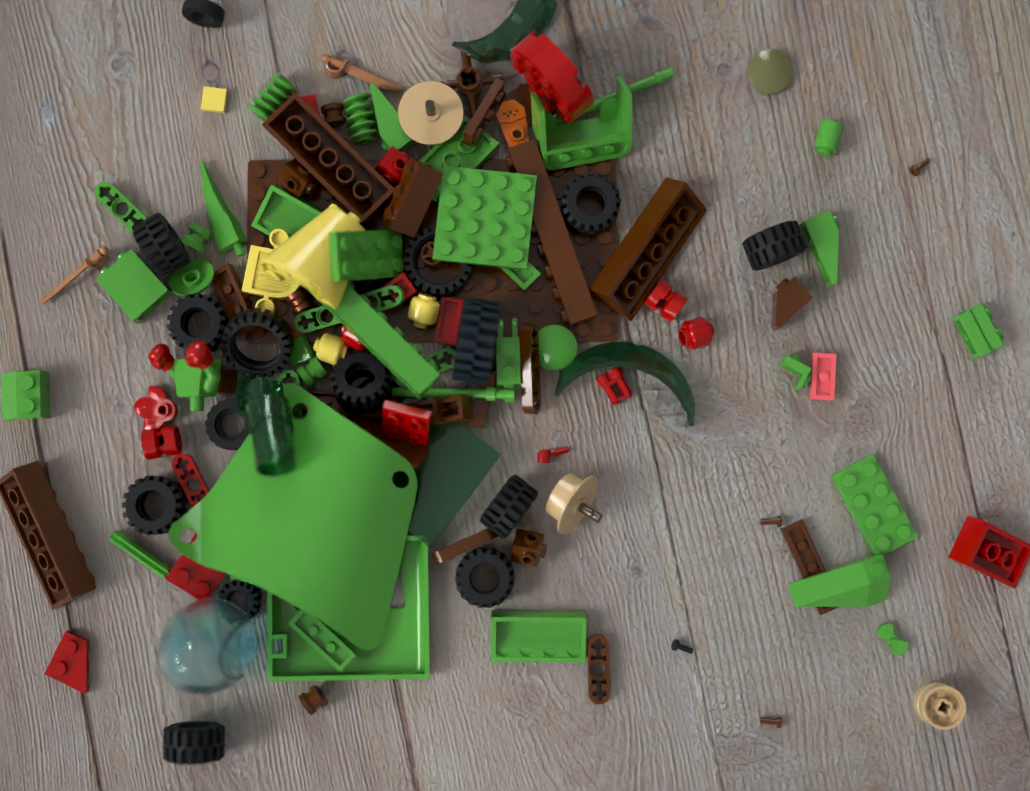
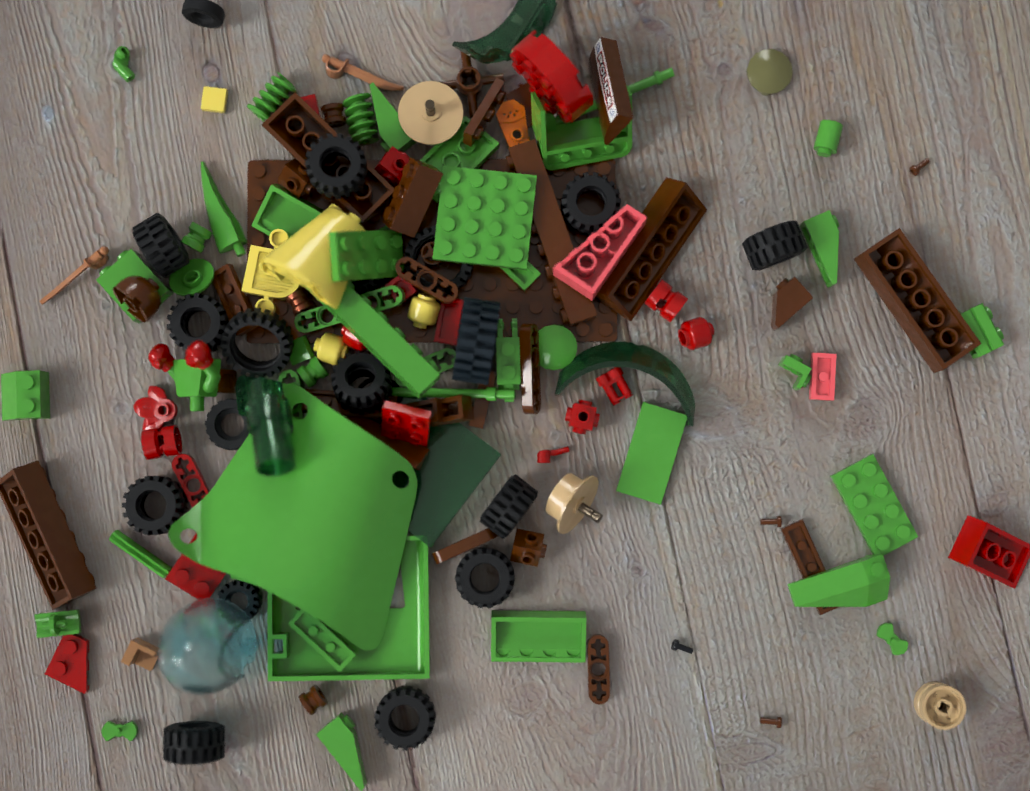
(58, 623): none -> bright green hips
(113, 730): none -> bright green piece
(121, 62): none -> bright green arm
(122, 199): bright green beam -> none
(139, 295): none -> reddish brown cylinder
(141, 654): none -> medium nougat panel
(336, 147): none -> black tyre
(343, 744): none -> bright green slope
(396, 736): none -> black tyre
(424, 270): none -> reddish brown beam
(574, 421): none -> red brick
(595, 259): none -> coral wedge
(609, 88): none -> reddish brown slope
(651, 453): none -> bright green tile
(917, 301): none -> reddish brown slope

